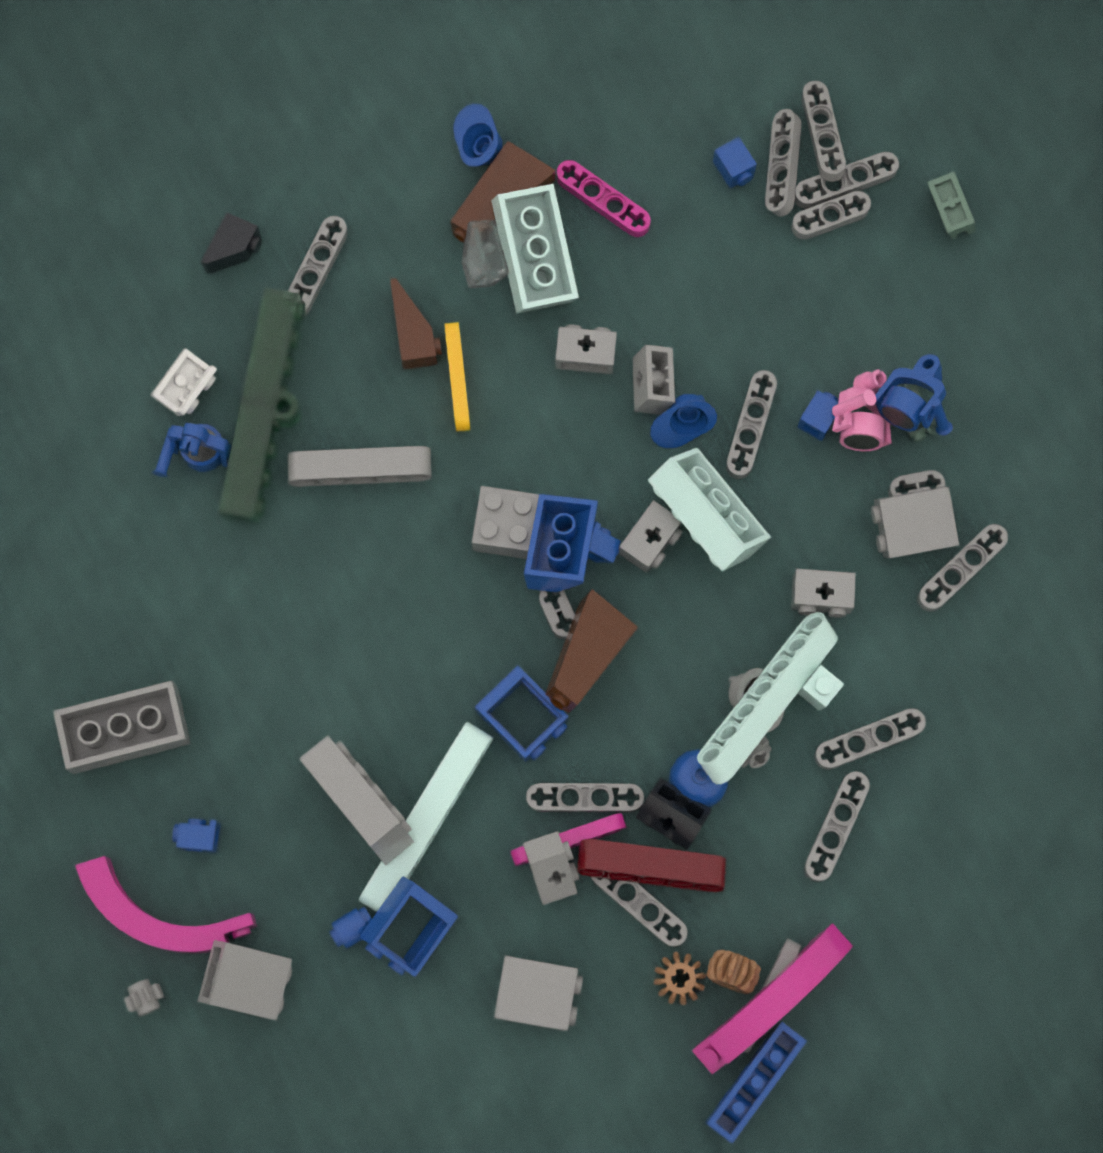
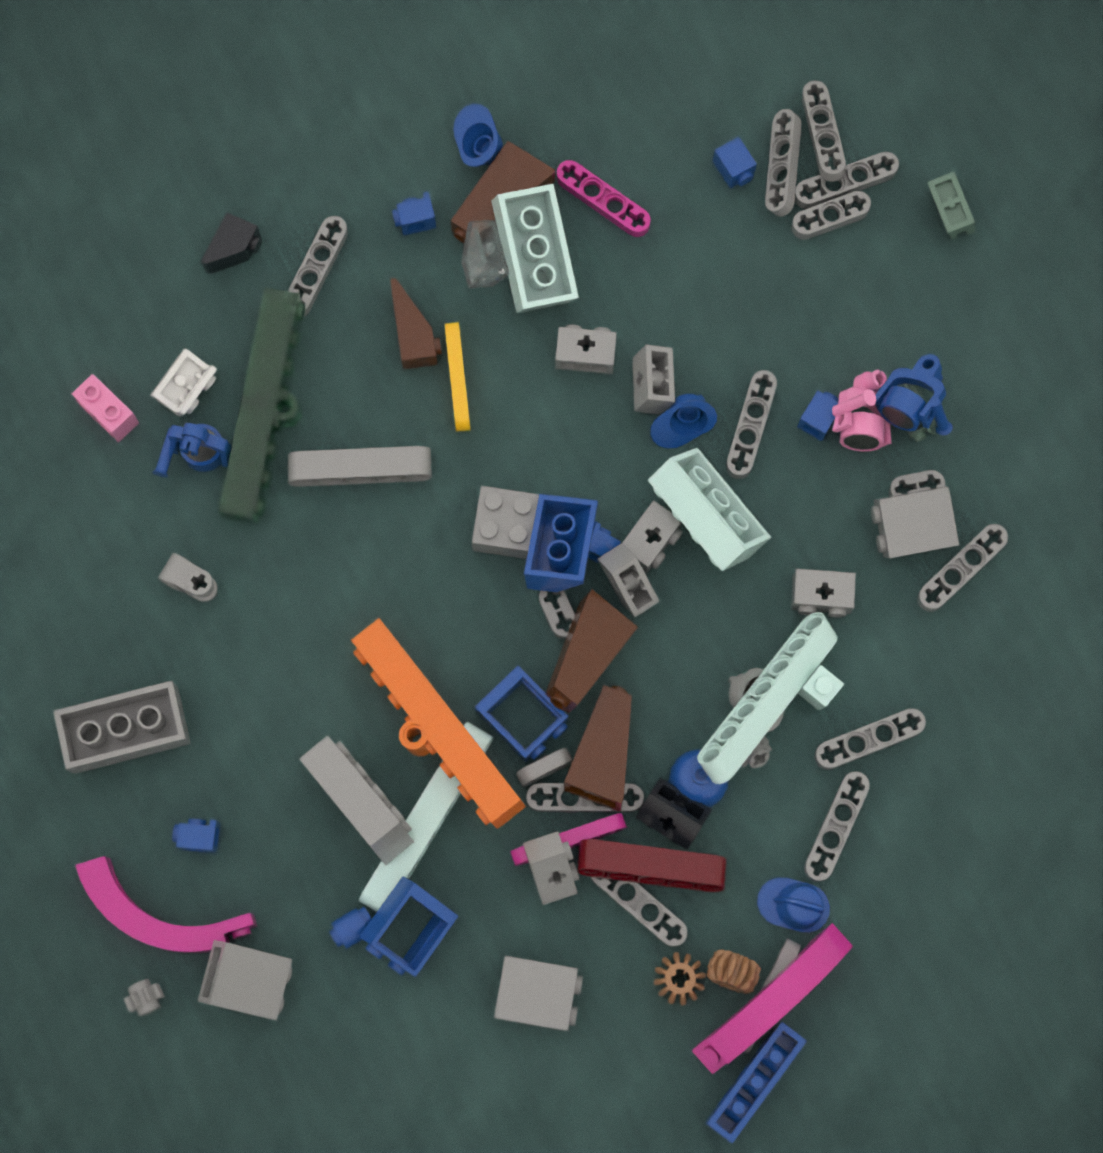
(105, 408): none -> bright pink brick
(185, 577): none -> light grey piece
(415, 215): none -> blue brick
(437, 724): none -> orange hinge
(544, 767): none -> light grey beam
(602, 754): none -> reddish brown slope
(628, 580): none -> light grey brick
(793, 904): none -> blue piece

